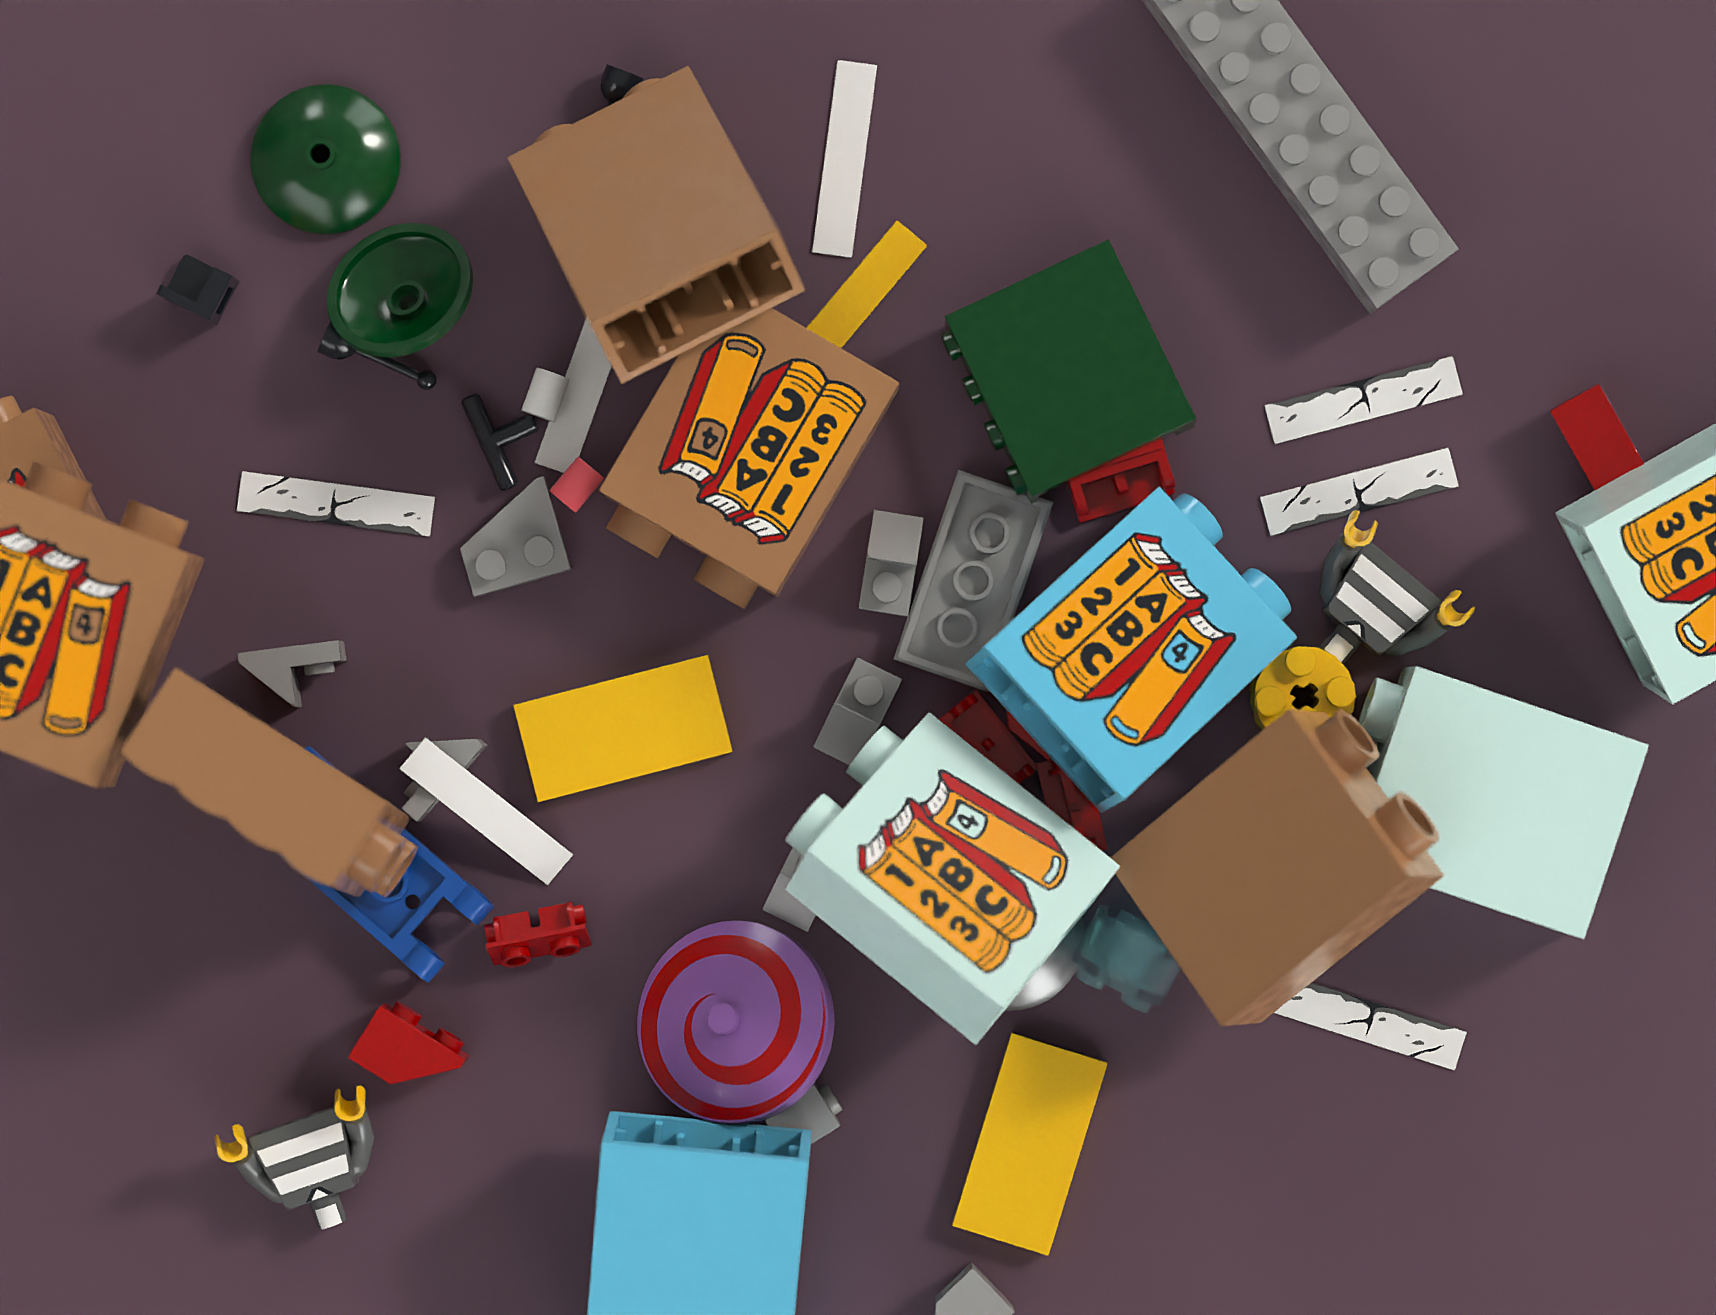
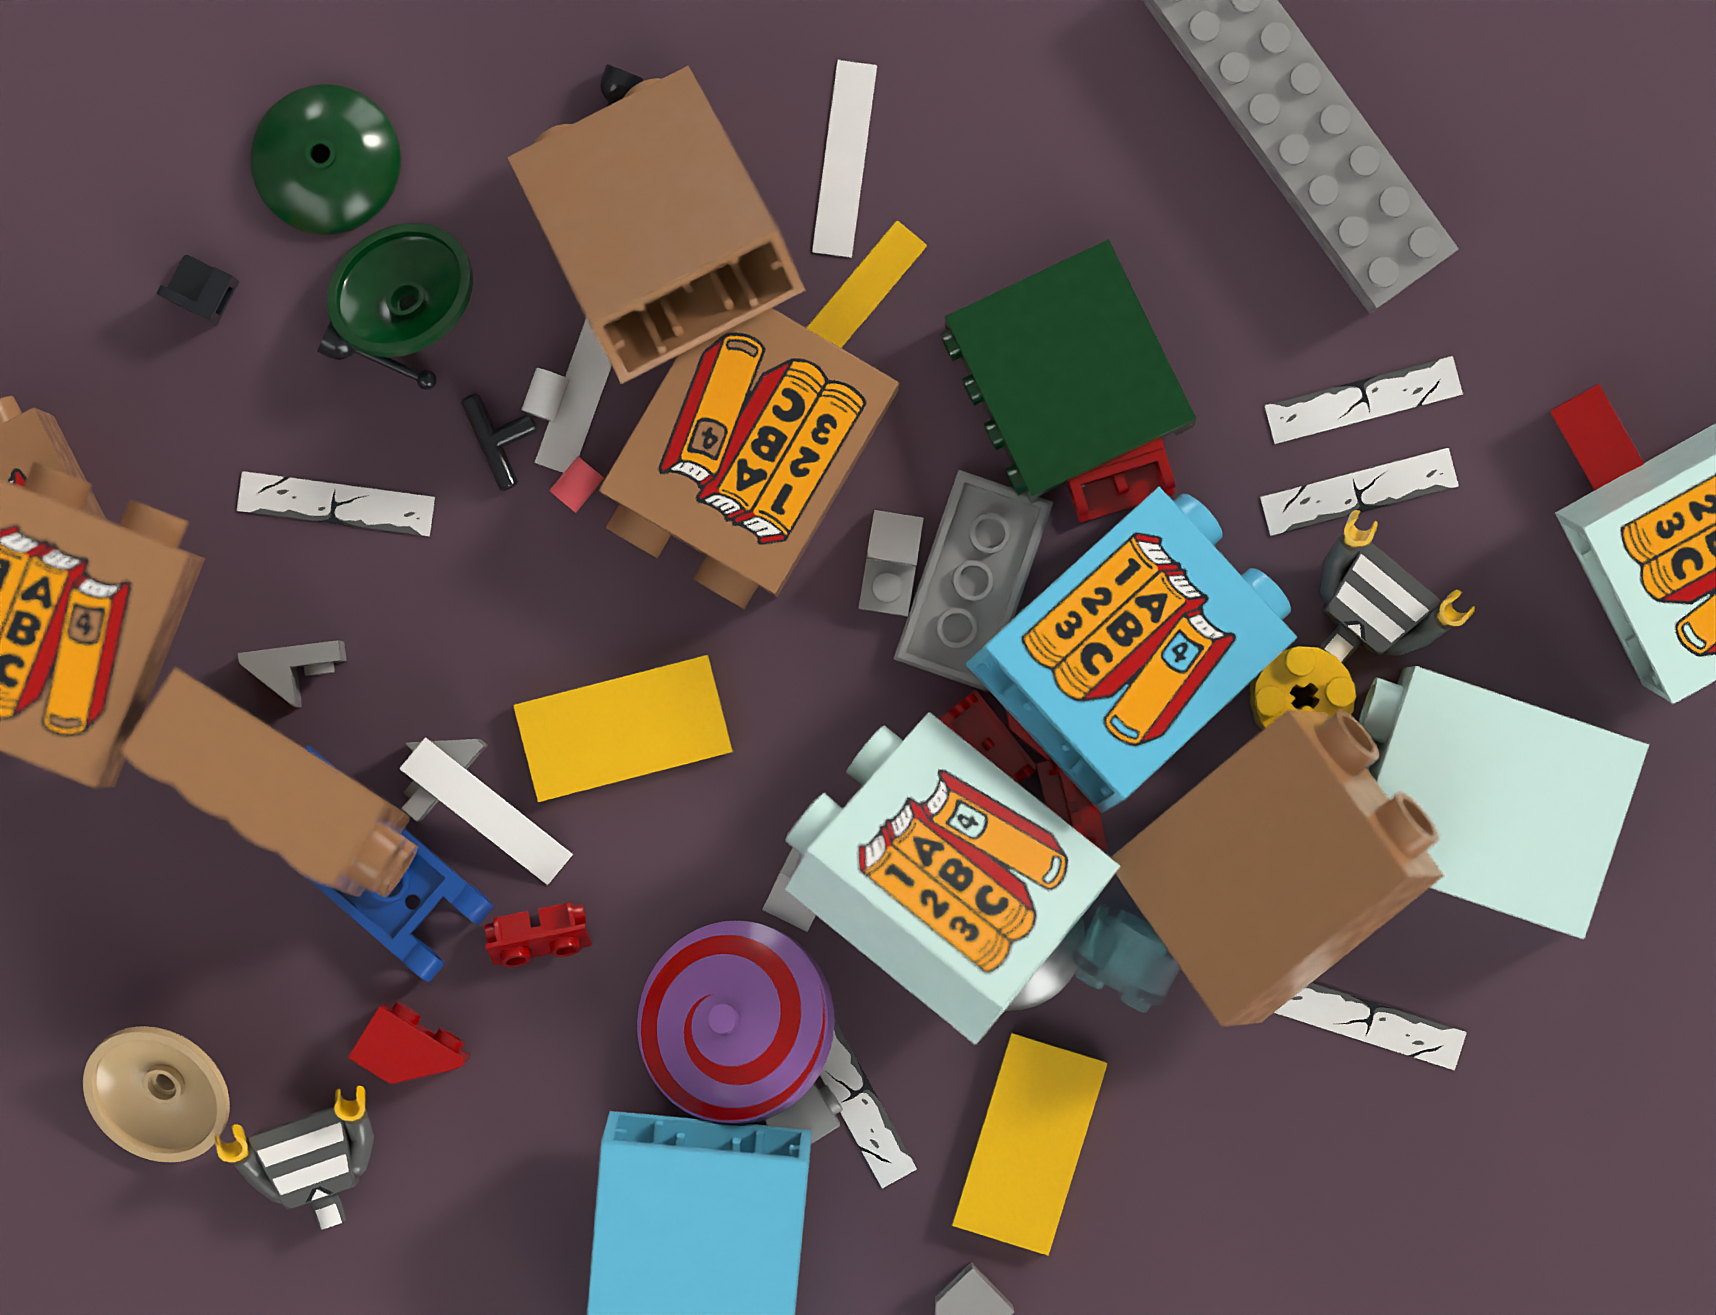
(143, 1107): none -> tan dish
(517, 544): light grey wing -> none
(857, 711): light grey slope -> none
(865, 1113): none -> white sticker

